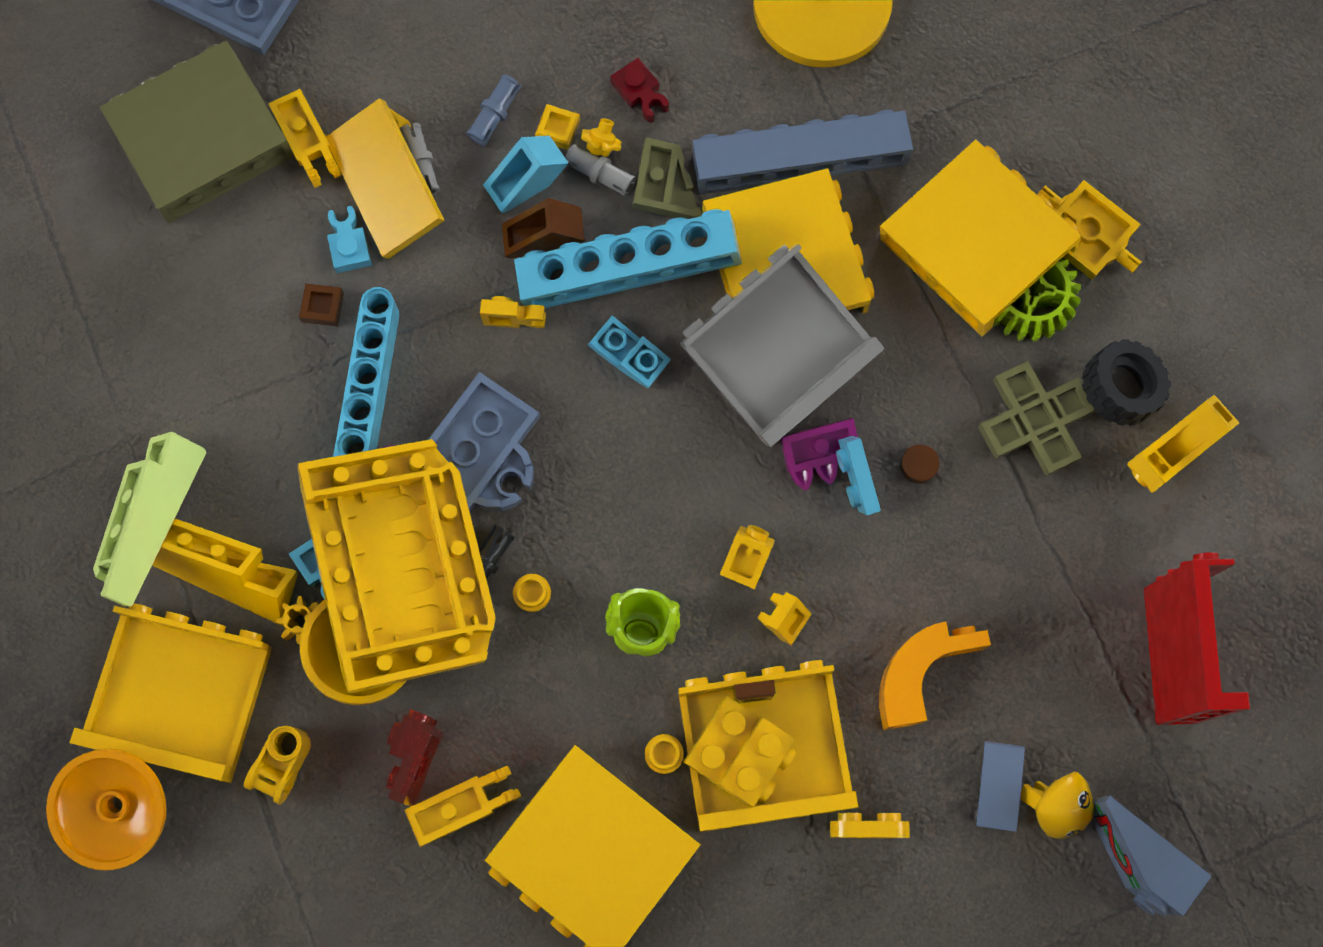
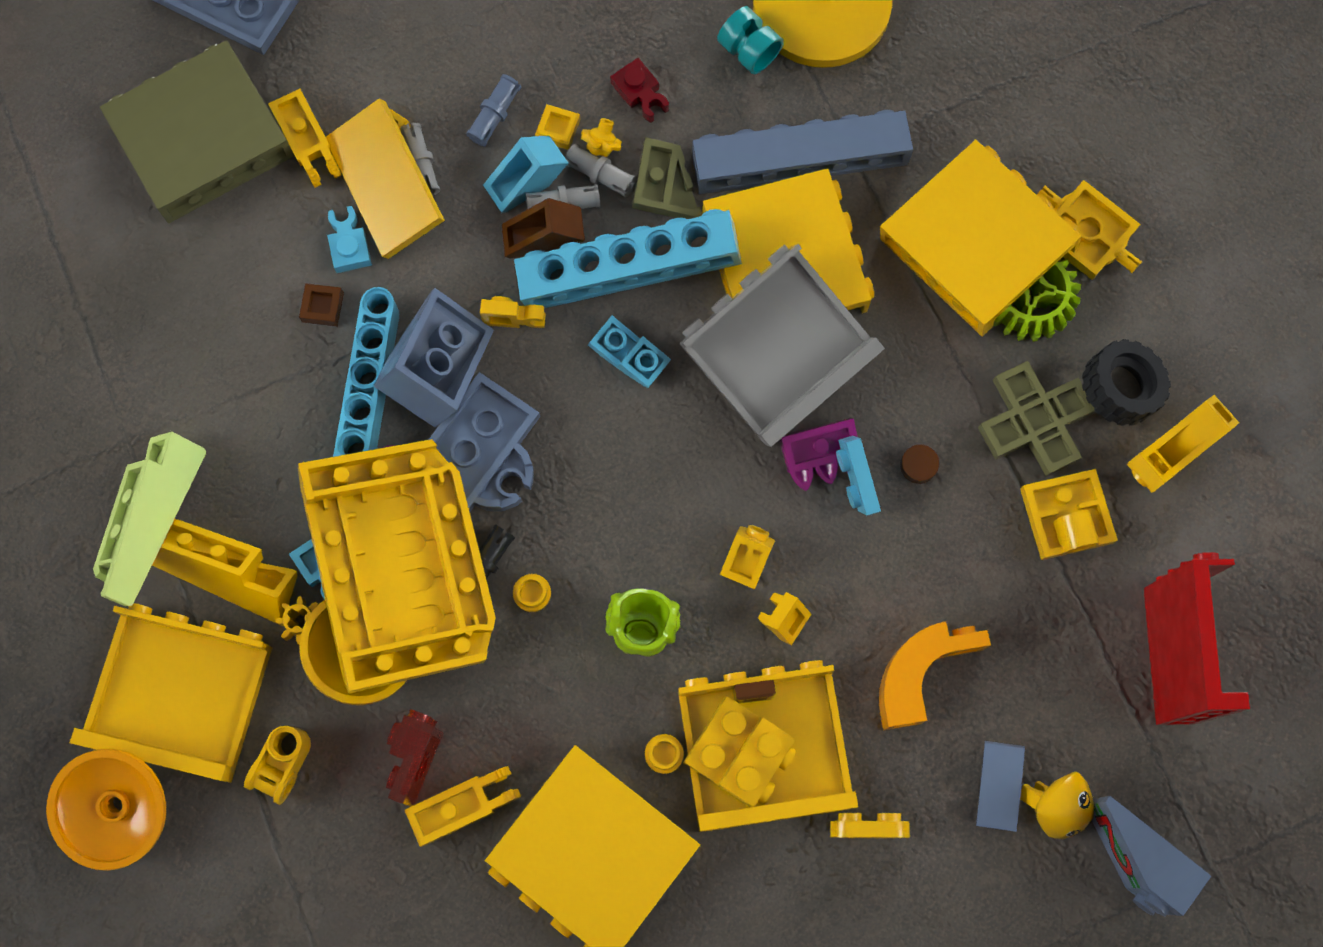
(435, 359): none -> sand blue slope
(580, 196): none -> light grey pin
(746, 37): none -> teal wheel
(1068, 514): none -> yellow plate

